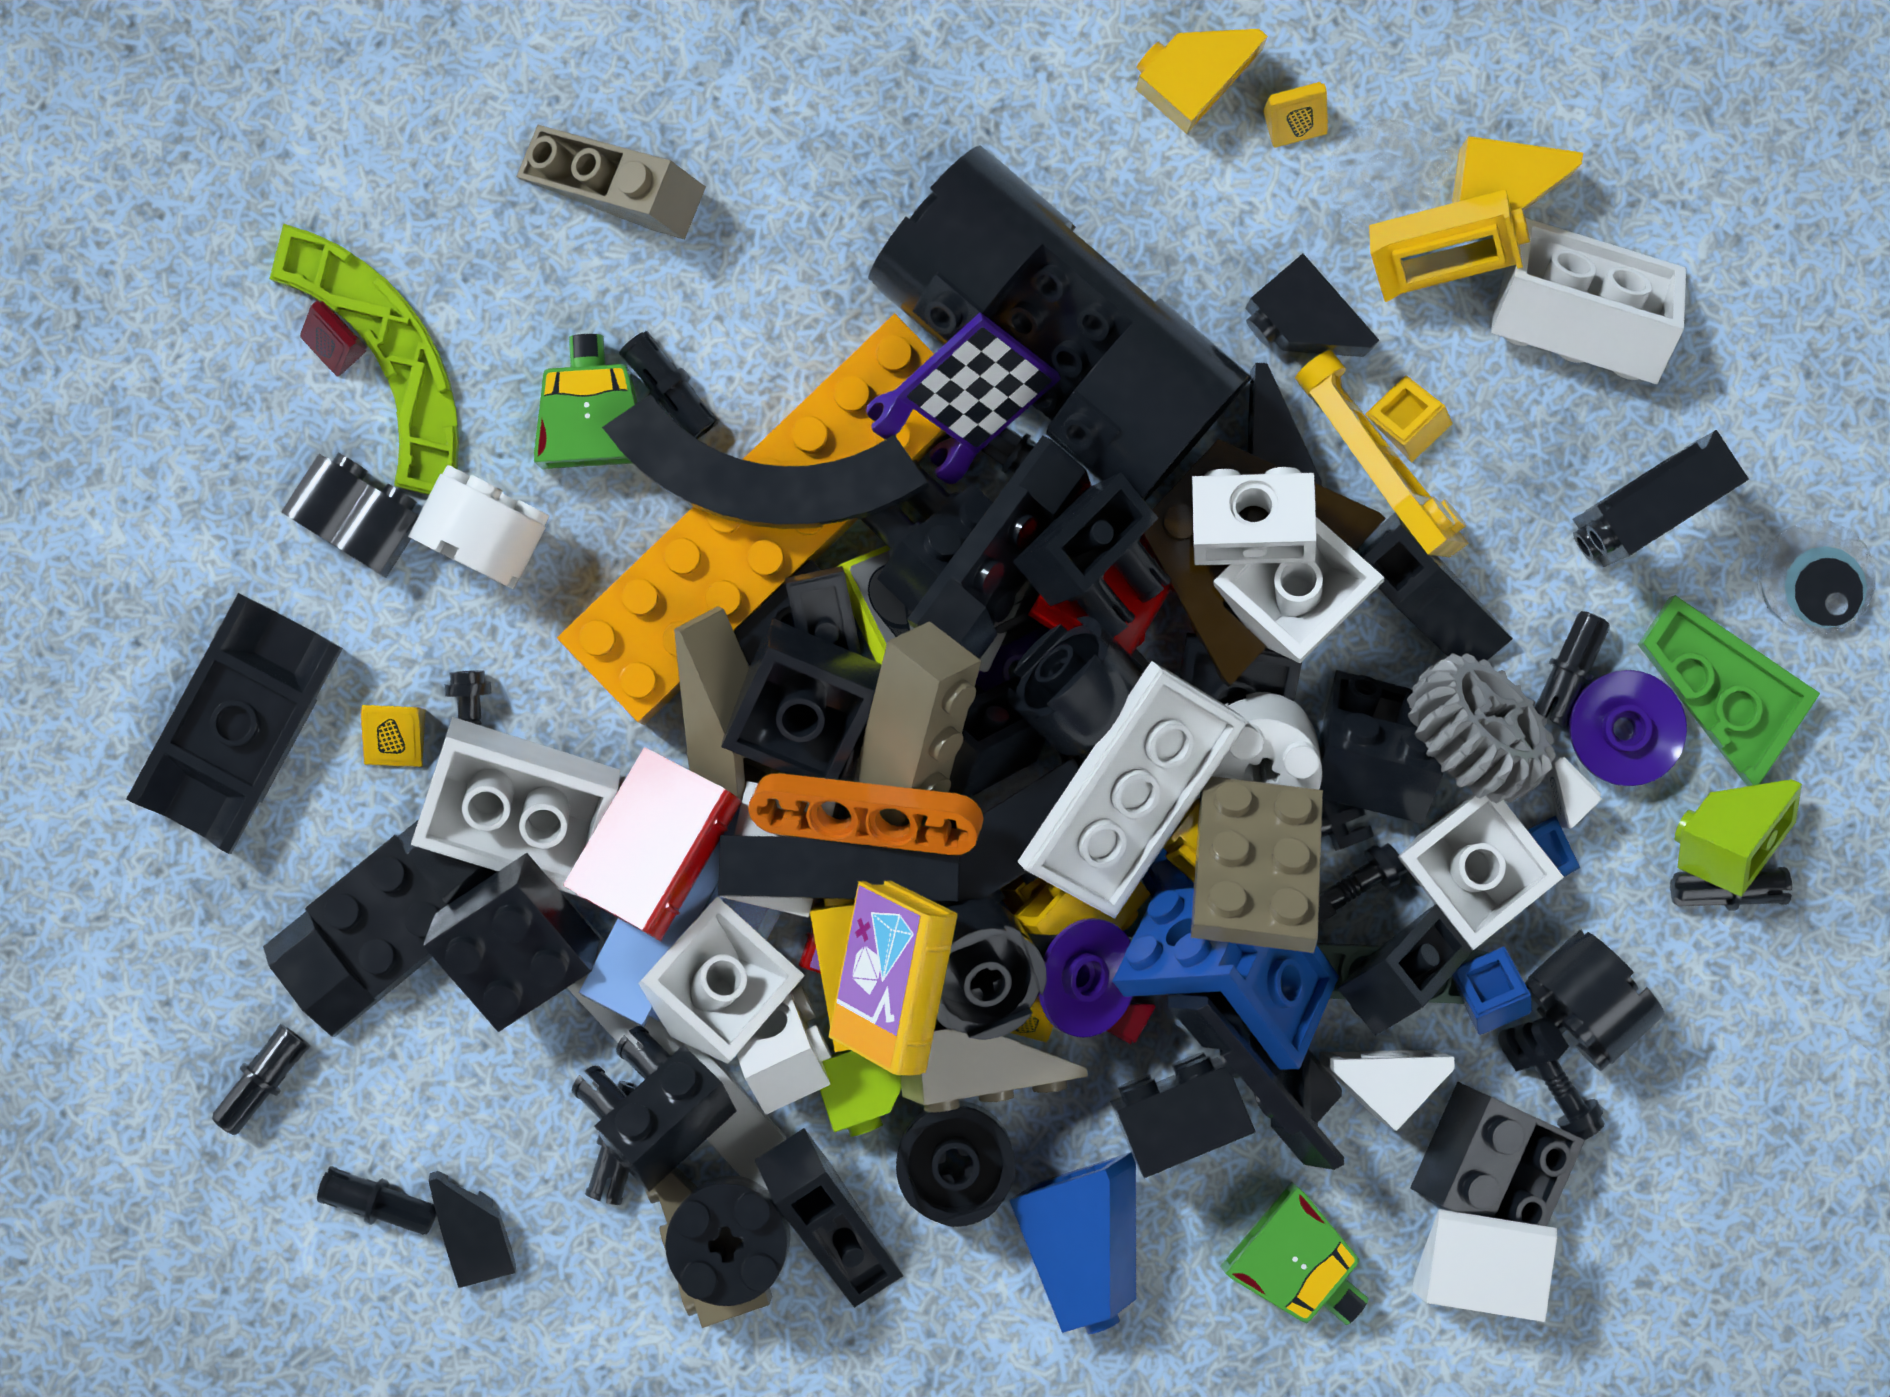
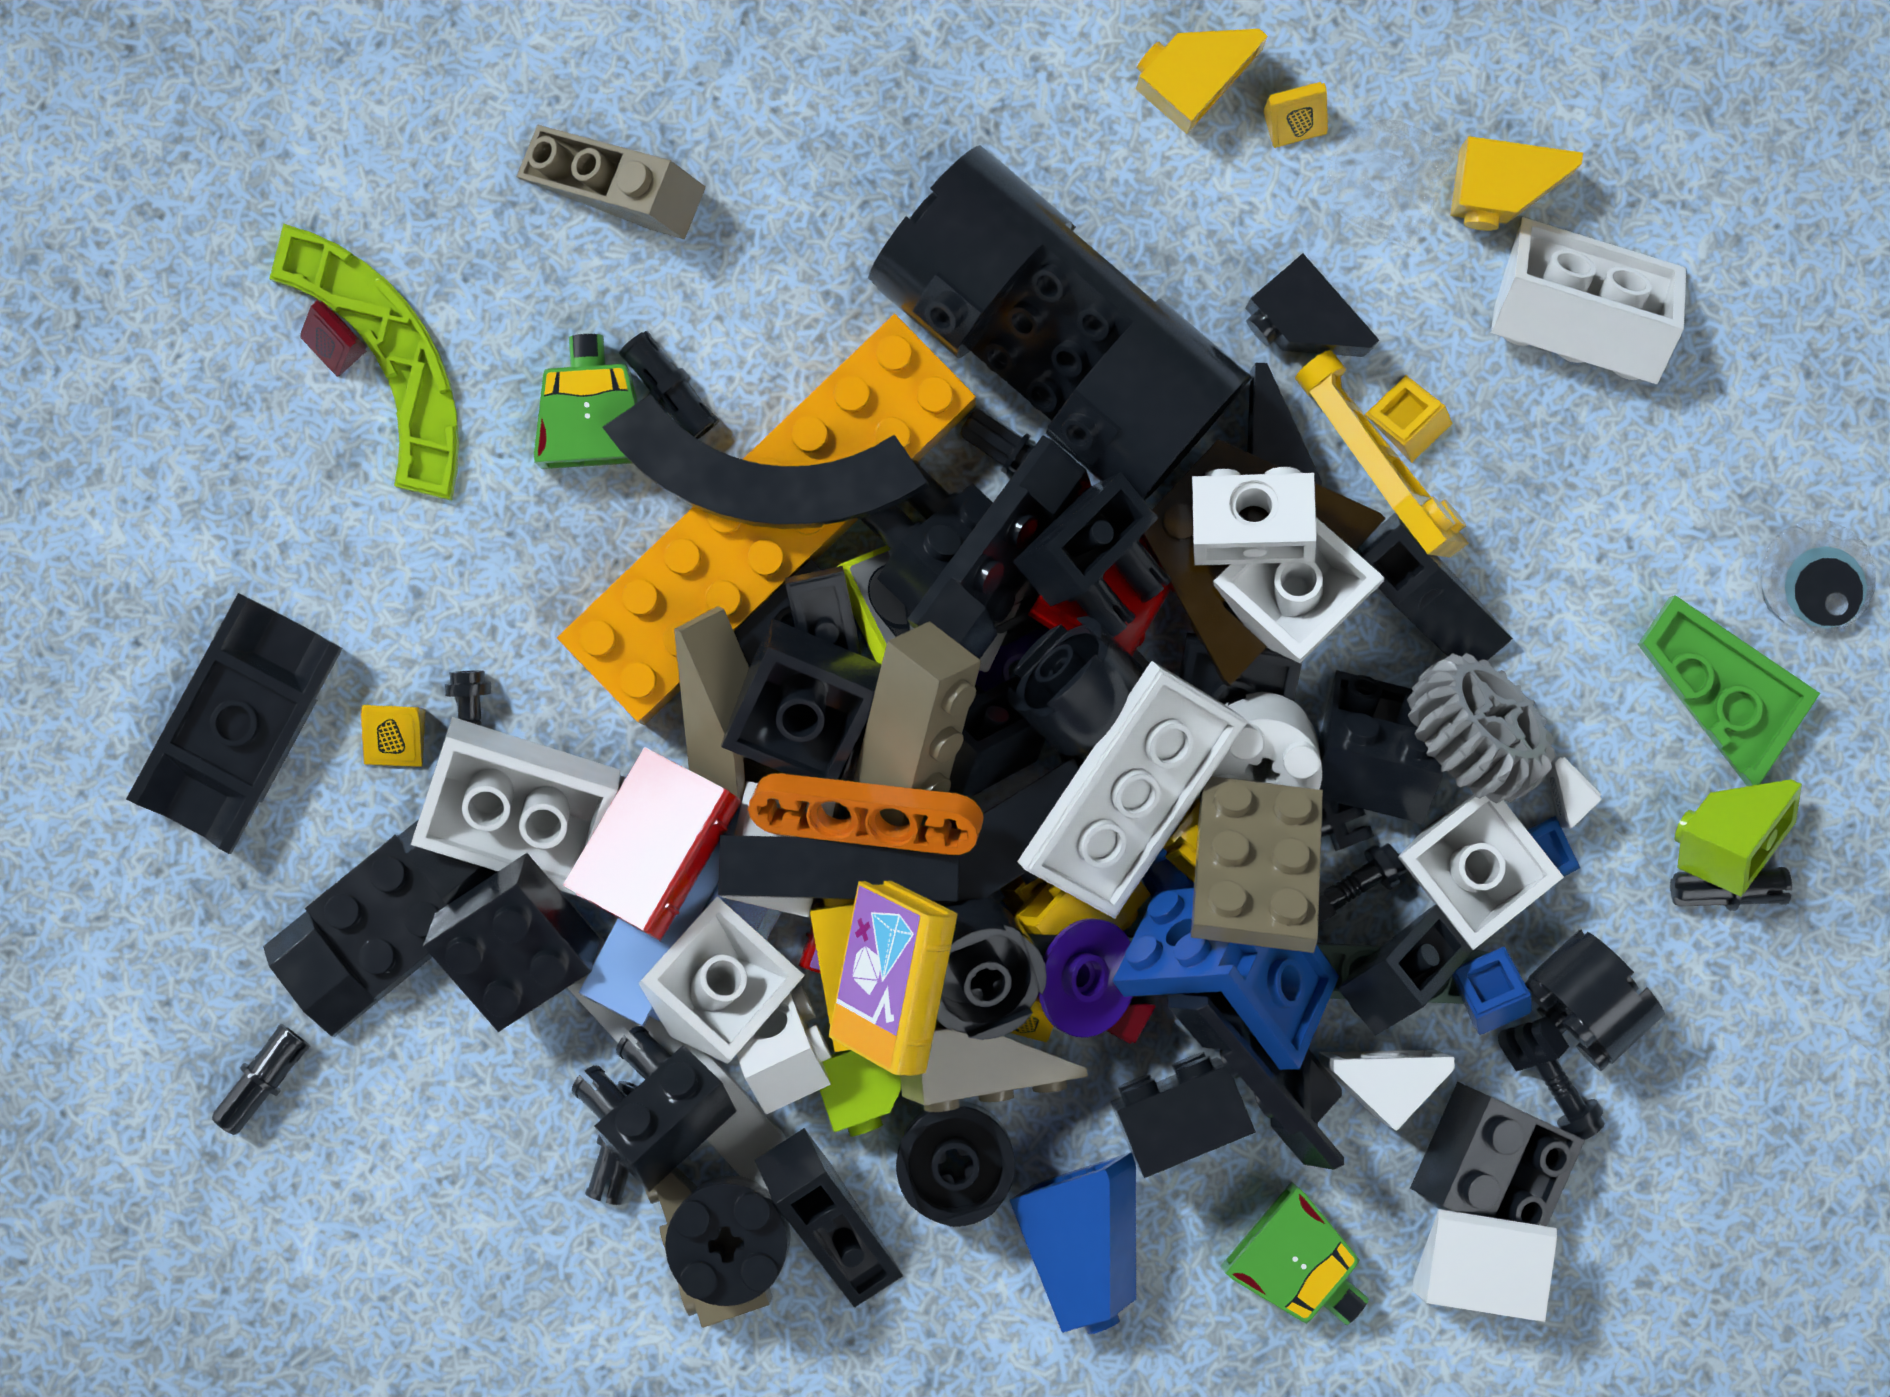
(353, 514): black brick -> none
(375, 1201): black axle -> none
(471, 1232): black slope -> none
(479, 526): white brick -> none
(968, 391): flag -> none
(1443, 228): yellow window -> none
(1572, 667): black axle -> none
(1656, 721): dark purple dish -> none
(1658, 500): black window -> none

